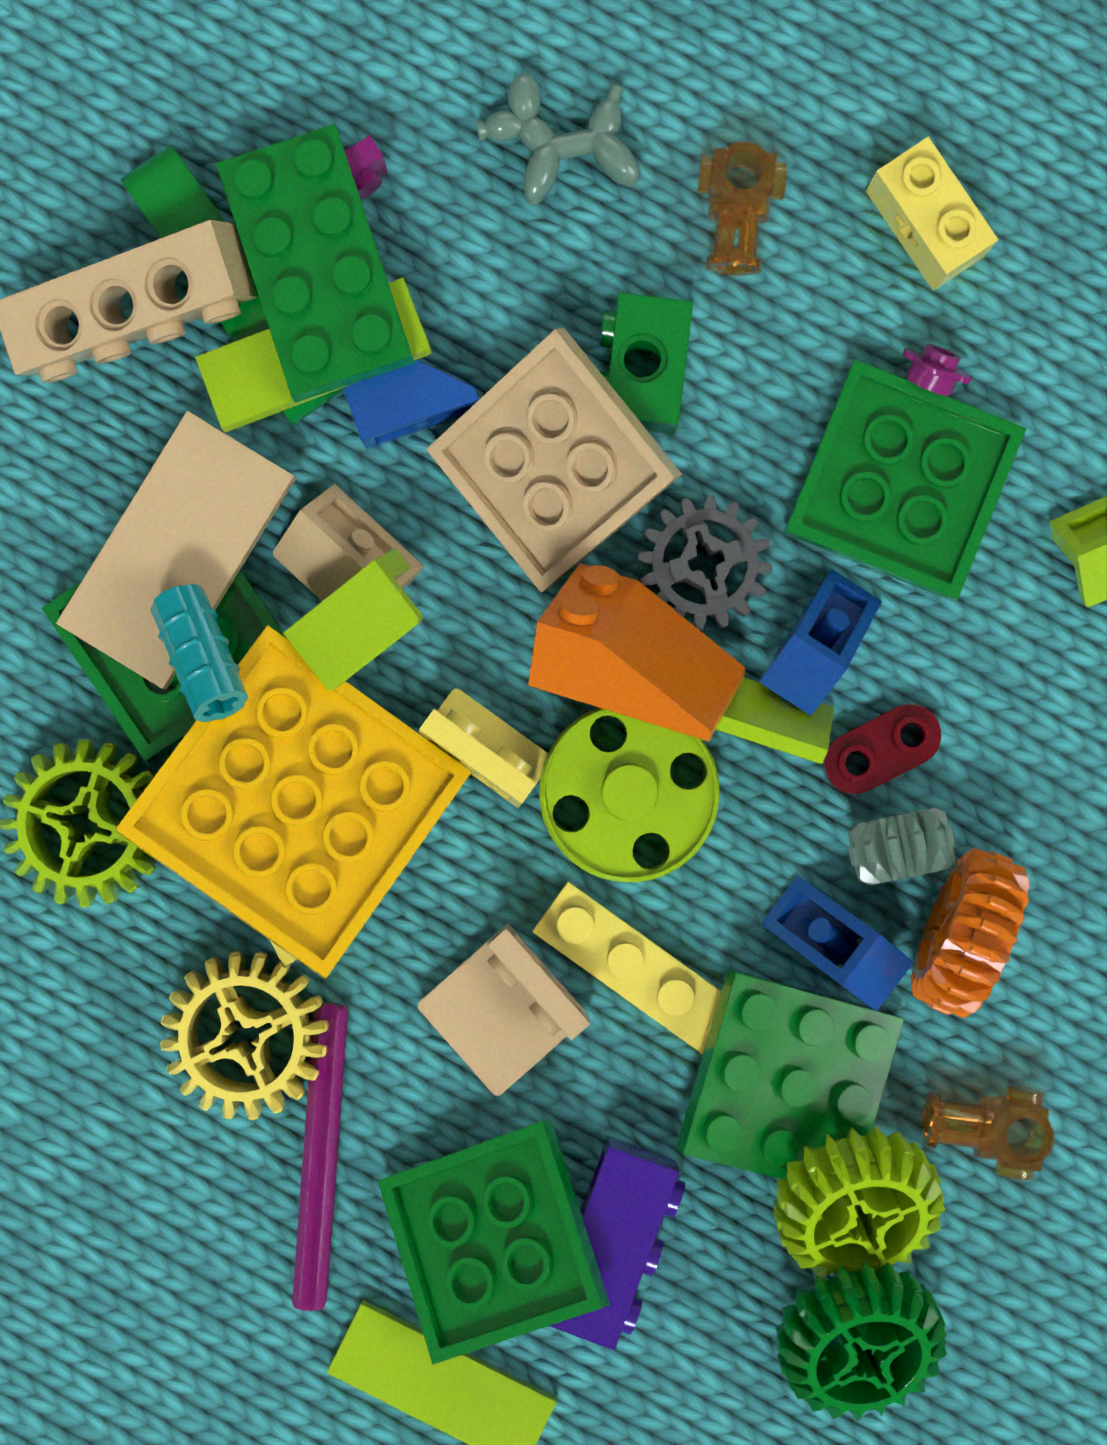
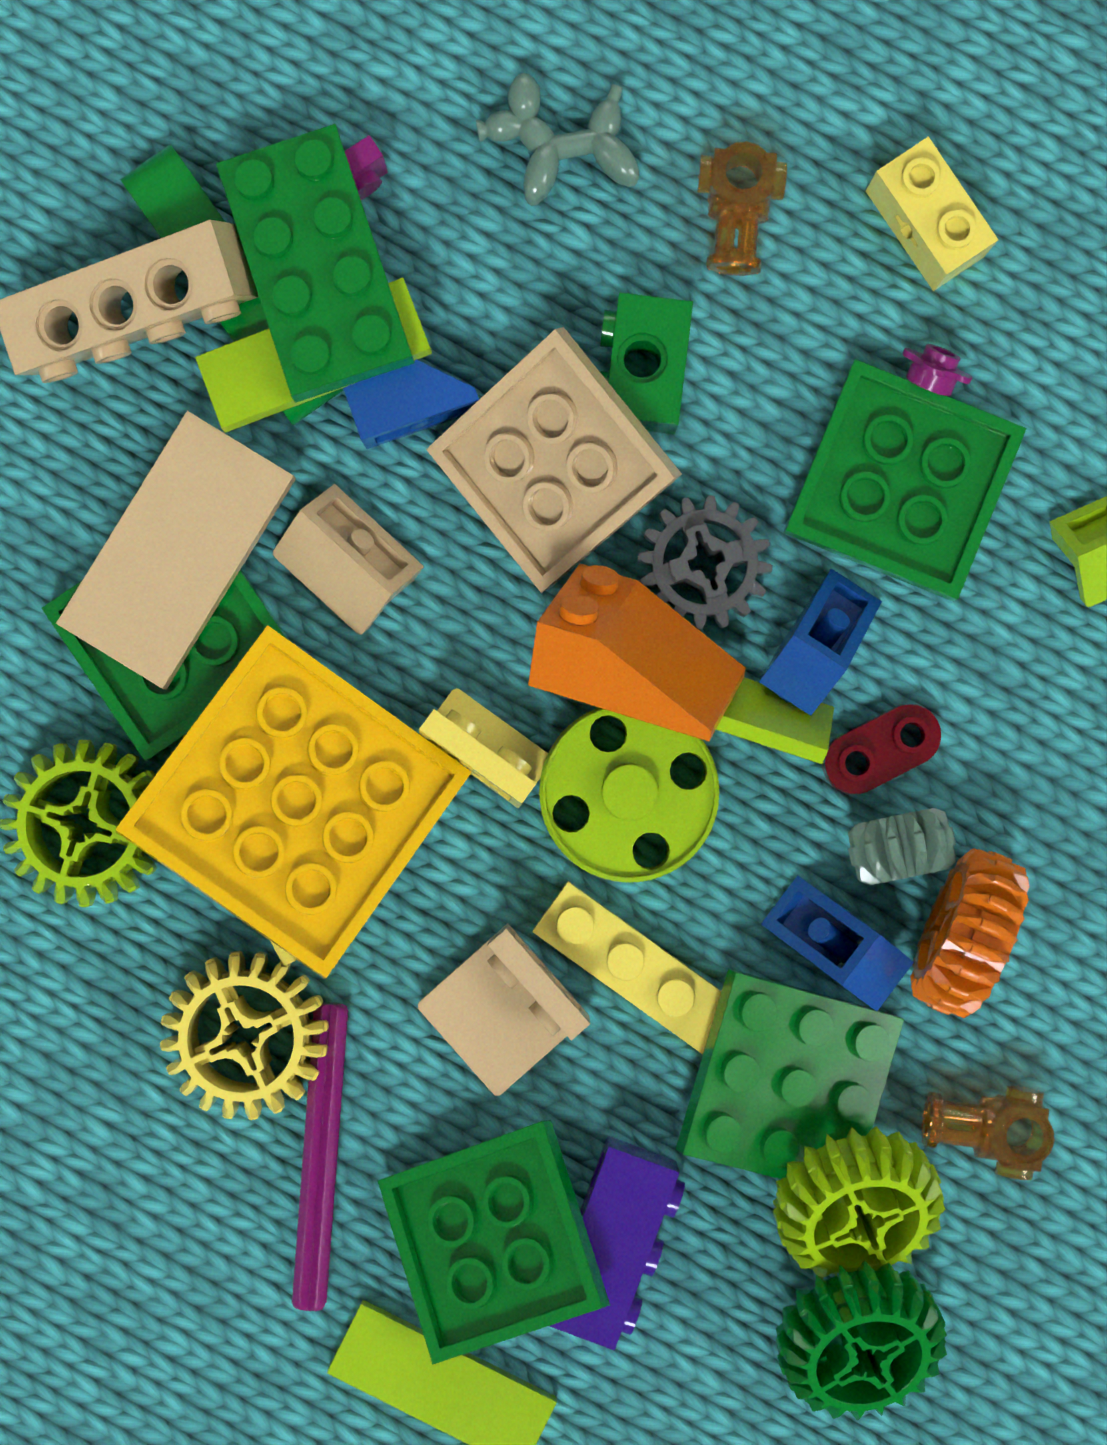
(198, 652): teal axle -> none
(356, 621): lime panel -> none

